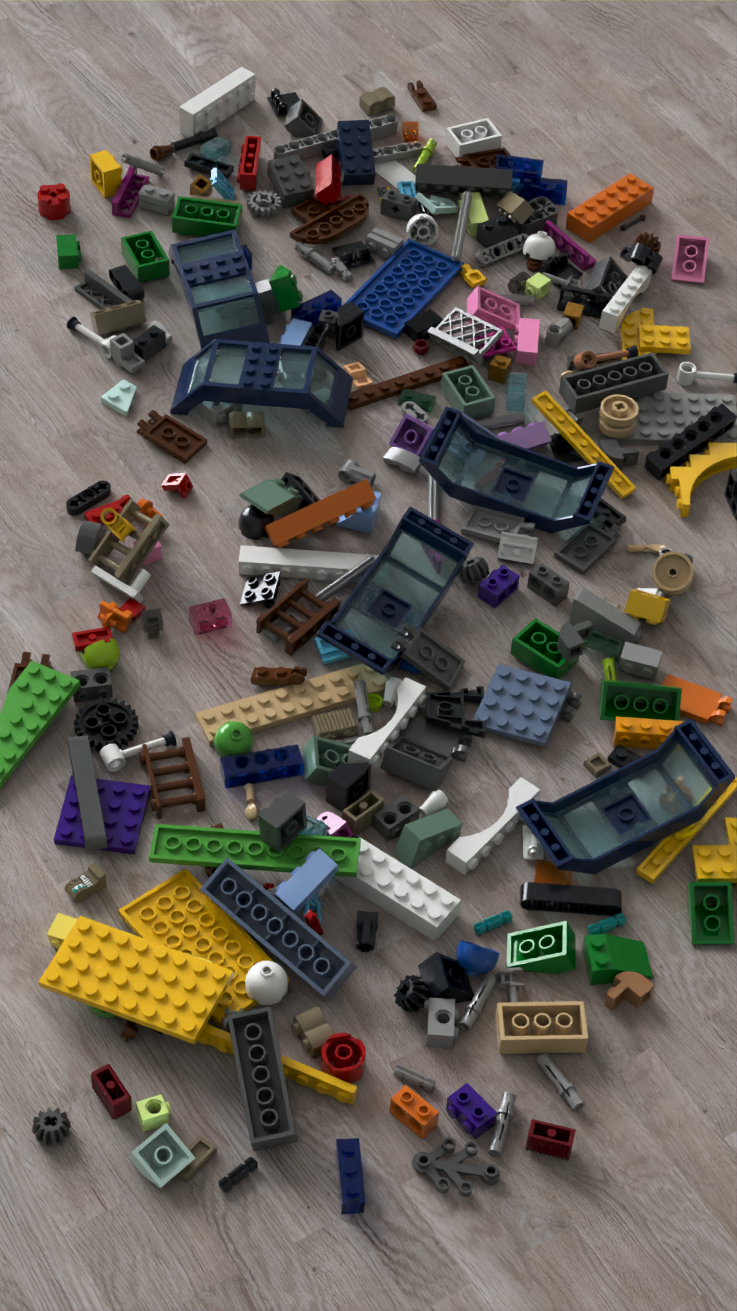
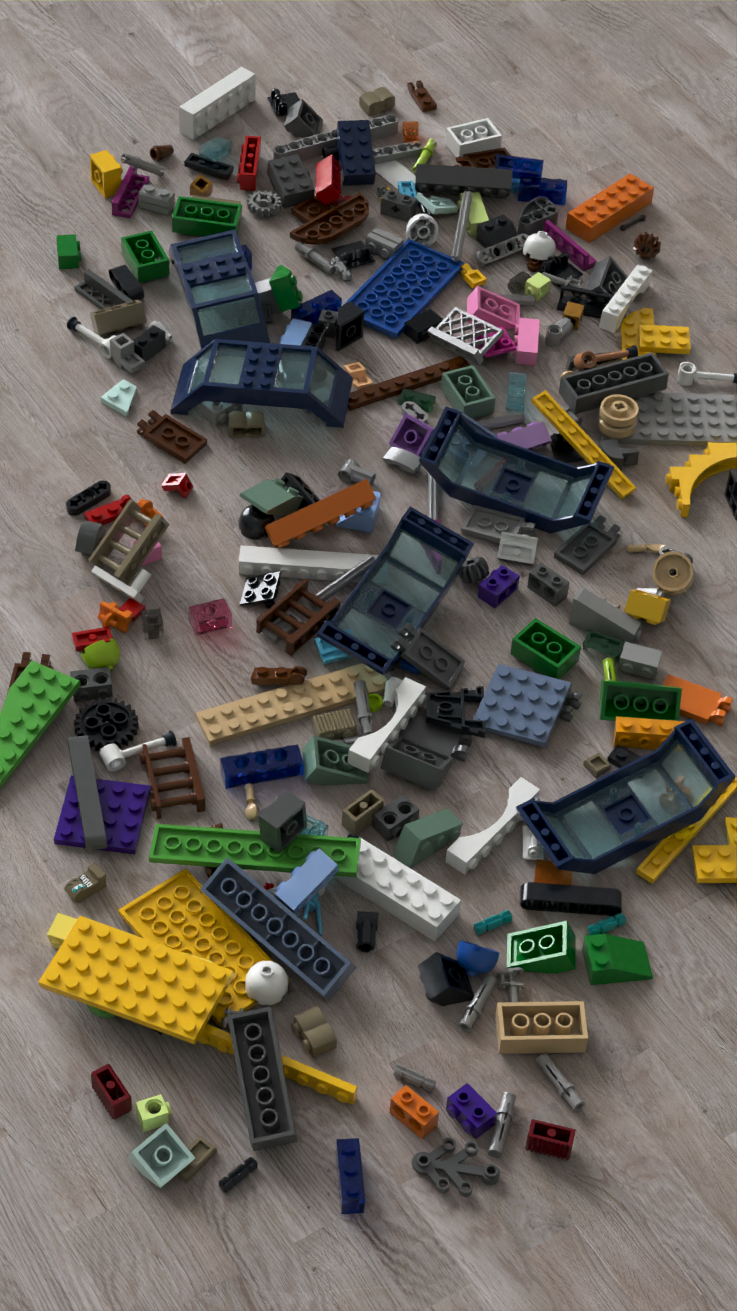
(51, 1126): dark grey gear -> none
(53, 201): red brick -> none
(119, 526): yellow piece -> none
(129, 1031): reddish brown plate -> none
(200, 138): black pin -> none
(222, 185): medium azure plate -> none
(233, 739): bright green cylinder -> none
(313, 922): red axle -> none
(336, 826): leg -> none
(343, 1057): red brick -> none
(347, 784): black slope -> none
(412, 993): black gear -> none
(421, 347): dark red plate -> none
(434, 803): white cone -> none
(437, 1033): light grey brick -> none
(499, 369): pearl gold brick -> none
(514, 208): dark tan brick -> none
(572, 639): dark grey brick -> none
(611, 514): black hinge -> none
(631, 987): medium nougat brick -> none
(642, 255): black piece -> none
(690, 259): bright pink slope -> none
(690, 441): black brick -> none
(710, 912): green slope -> none

